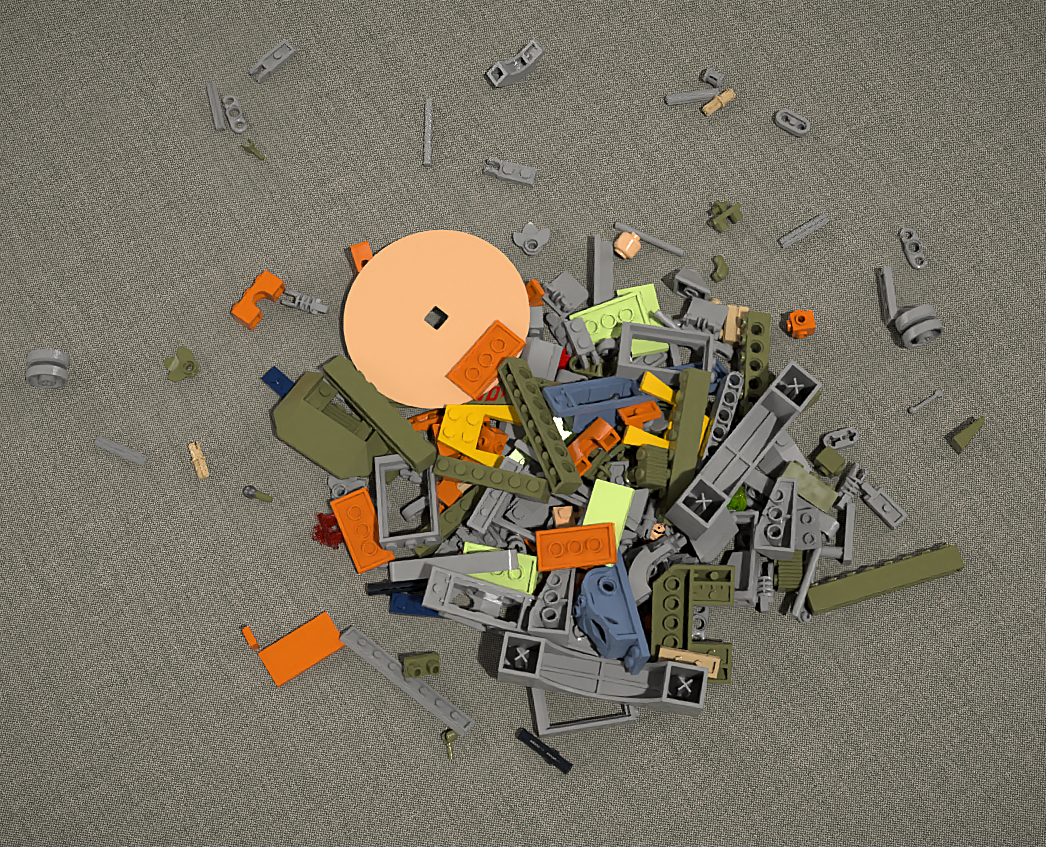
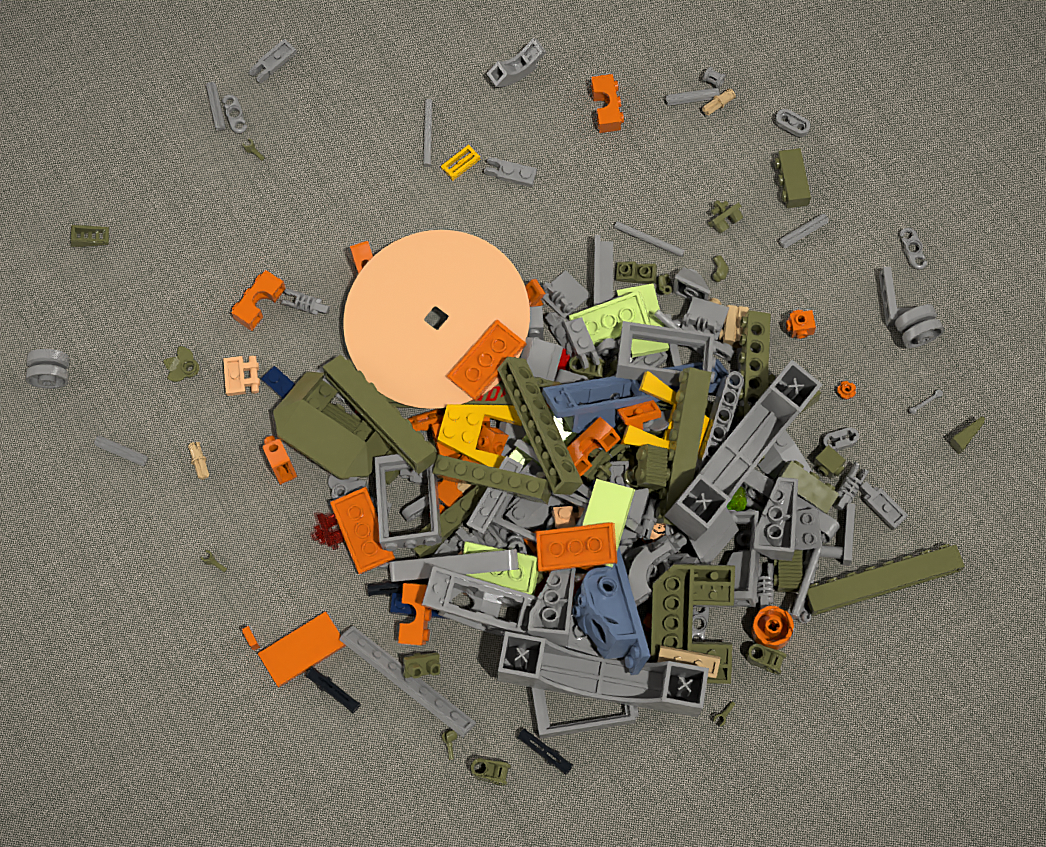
(84, 242): none -> olive slope
(211, 560): none -> olive hand
(235, 377): none -> light nougat plate
(251, 492): piece -> none
(279, 459): none -> orange torso
(326, 684): none -> black pin
(416, 631): none -> orange arch
(449, 172): none -> yellow tile
(492, 771): none -> olive piece
(531, 237): light grey plate -> none
(605, 89): none -> orange arch
(627, 245): light nougat head -> none
(636, 273): none -> olive slope
(662, 282): none -> olive arm
(724, 714): none -> olive hand
(767, 658): none -> olive piece
(777, 619): none -> orange brick
(793, 178): none -> olive brick
(846, 394): none -> orange plate

